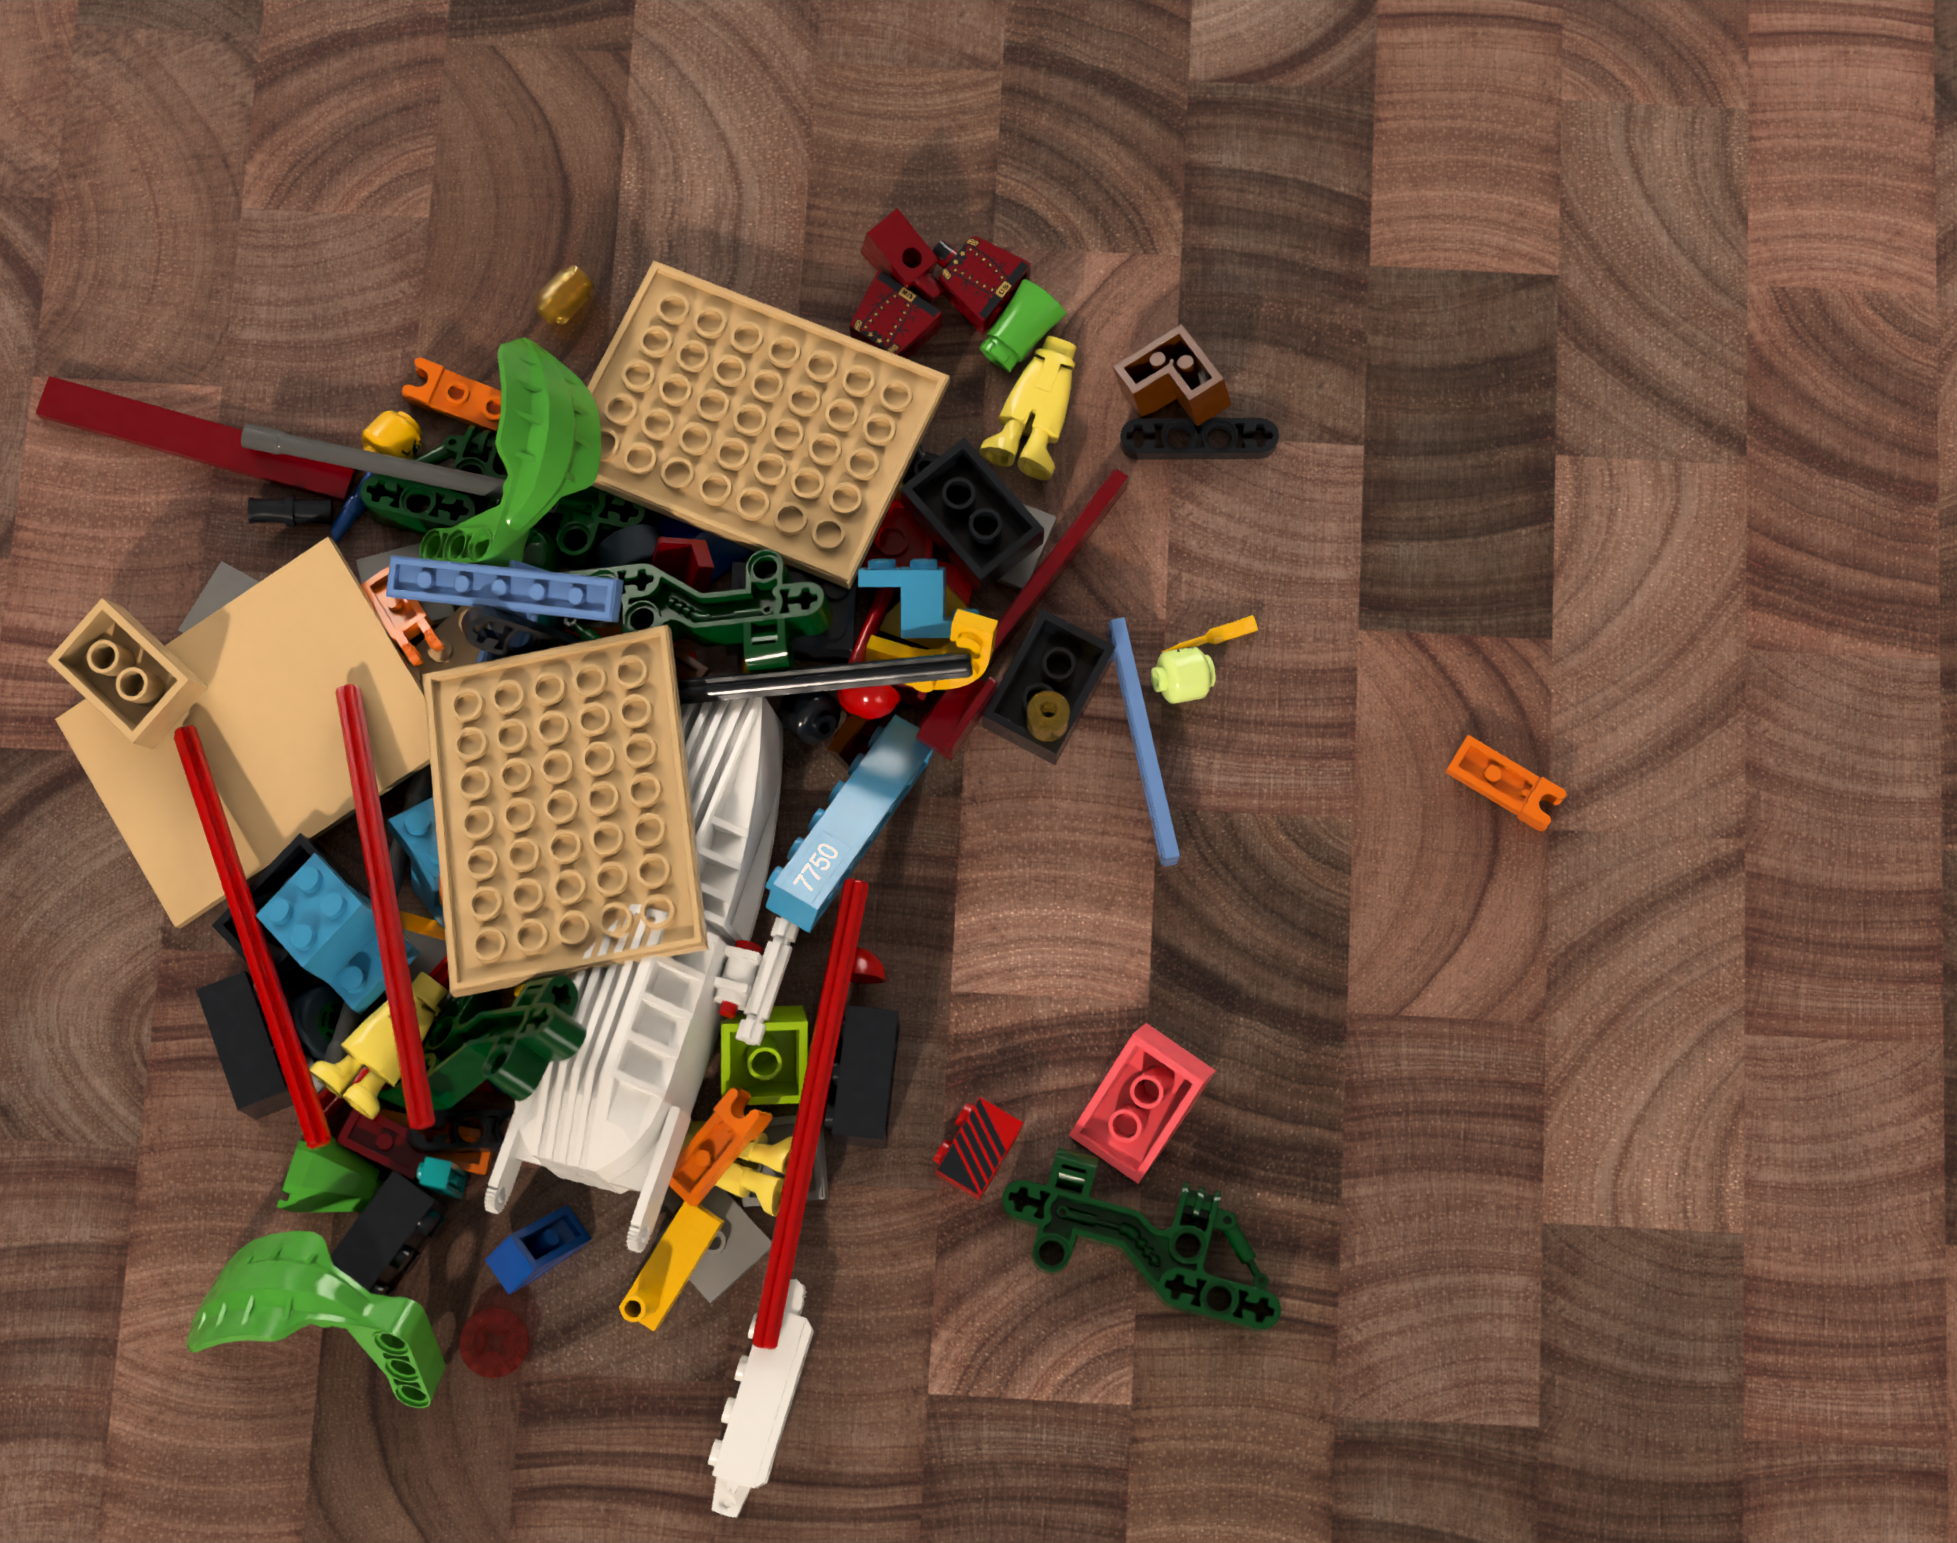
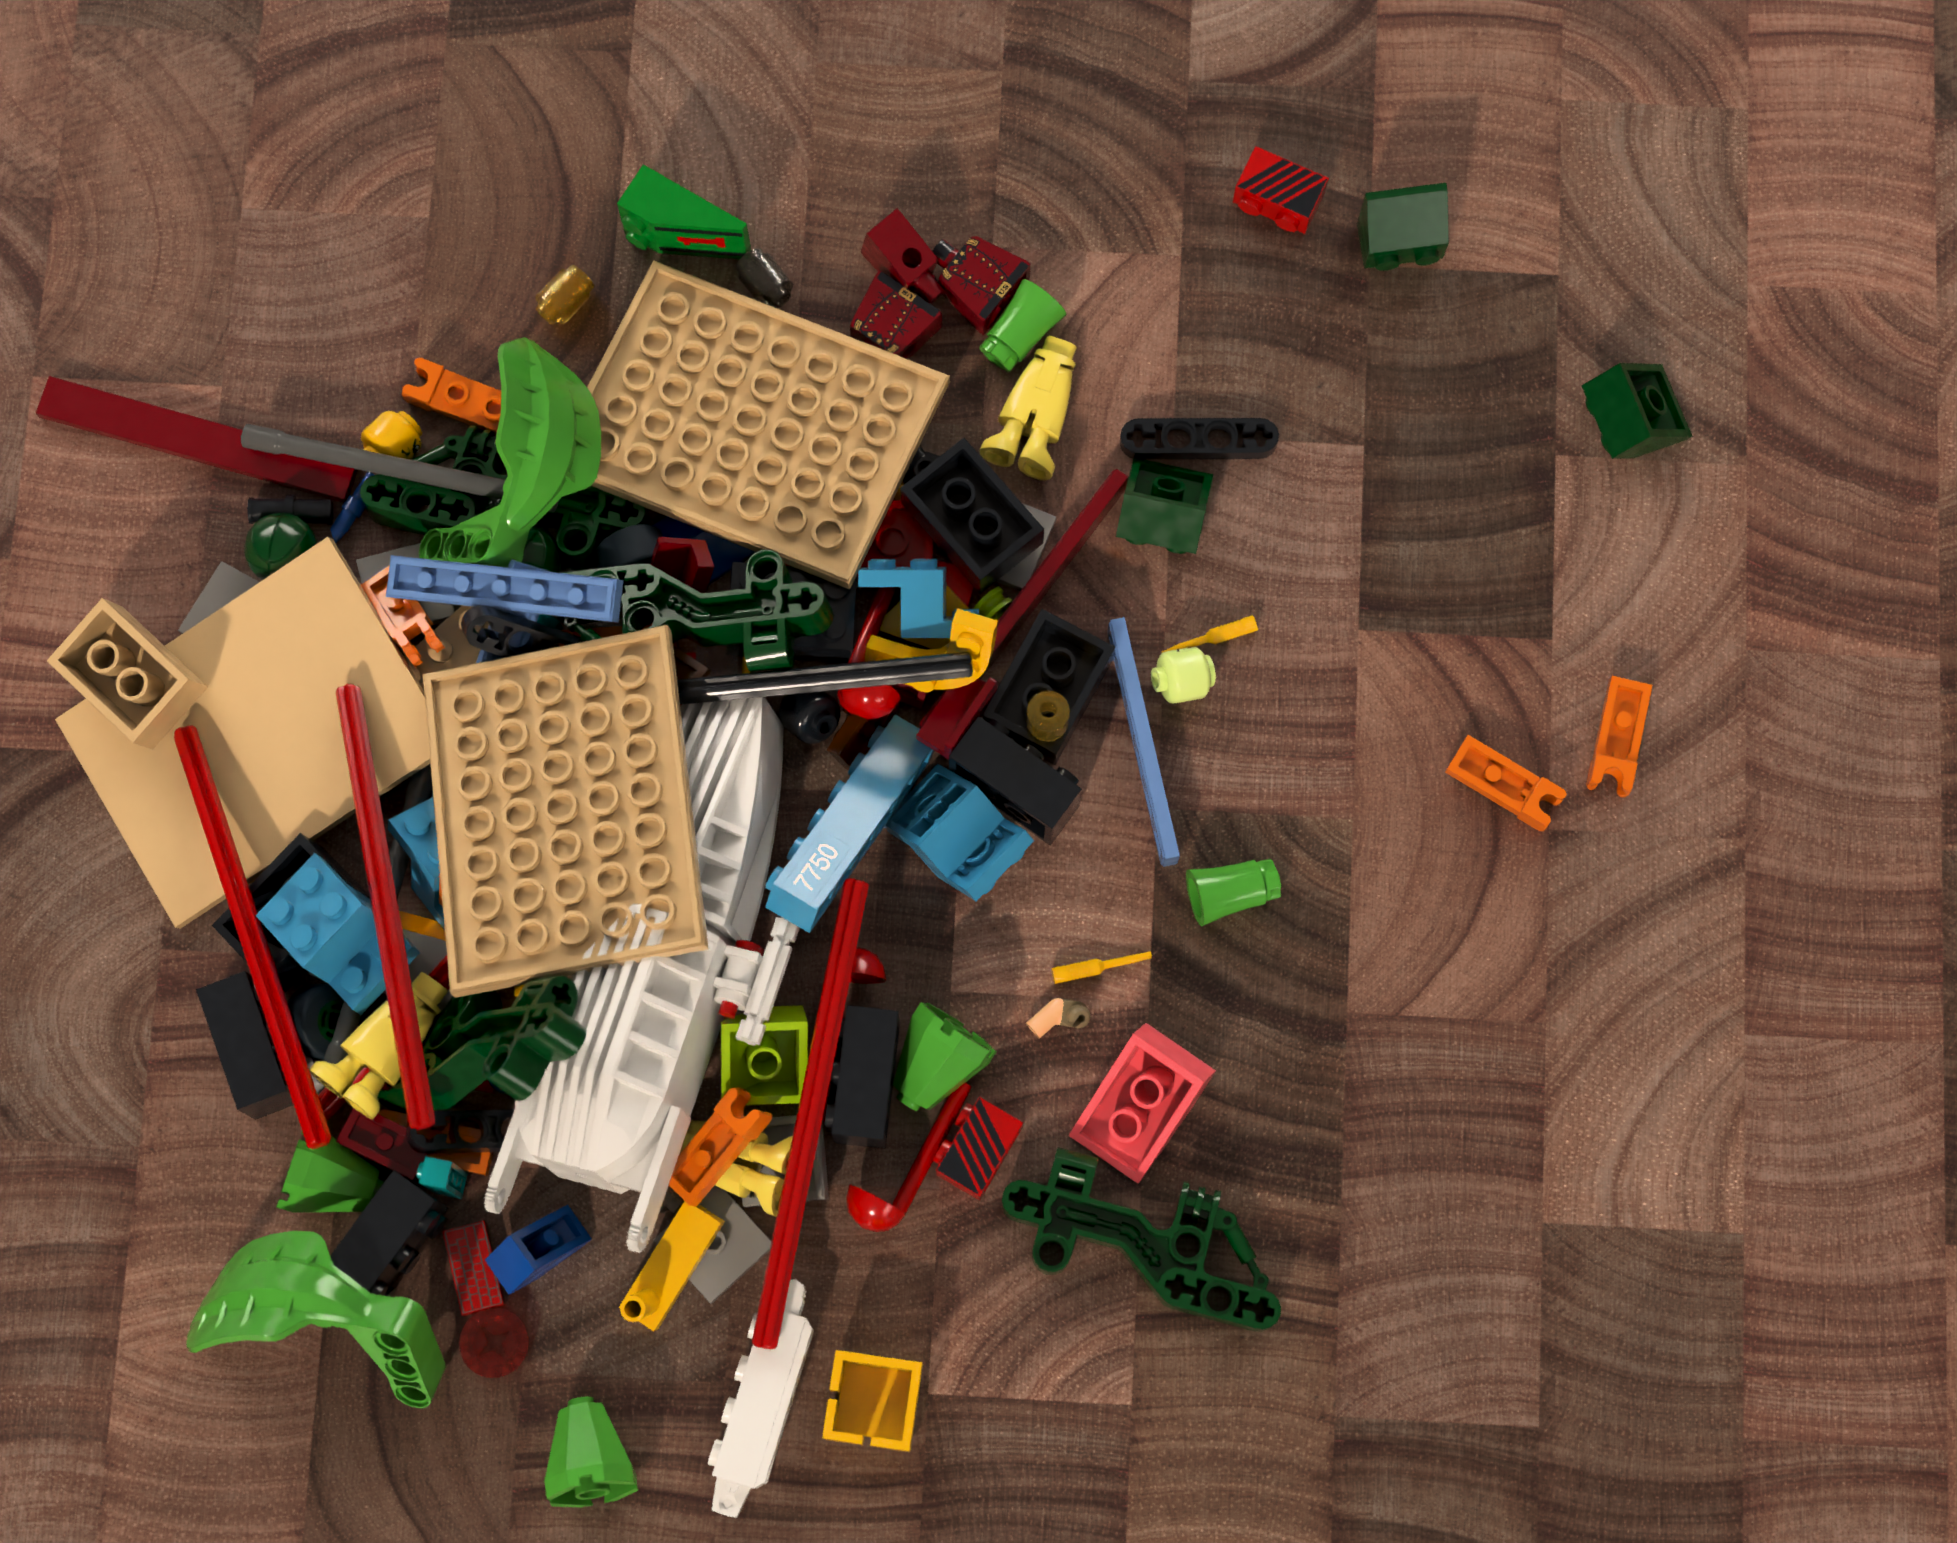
(276, 542): none -> dark green piece
(473, 1278): none -> red tile
(587, 1458): none -> bright green cone
(677, 221): none -> green slope
(764, 278): none -> clear smoke brick
(874, 1400): none -> yellow piece
(878, 1215): none -> red piece
(937, 1058): none -> bright green cone
(958, 832): none -> dark azure bracket
(993, 604): none -> lime bush
(1016, 779): none -> black brick
(1059, 1012): none -> arm
(1093, 967): none -> yellow piece
(1164, 506): none -> dark green slope
(1169, 371): reddish brown brick -> none
(1231, 888): none -> bright green plant
(1279, 190): none -> red brick
(1404, 226): none -> dark green slope
(1620, 733): none -> orange plate
(1635, 410): none -> dark green slope

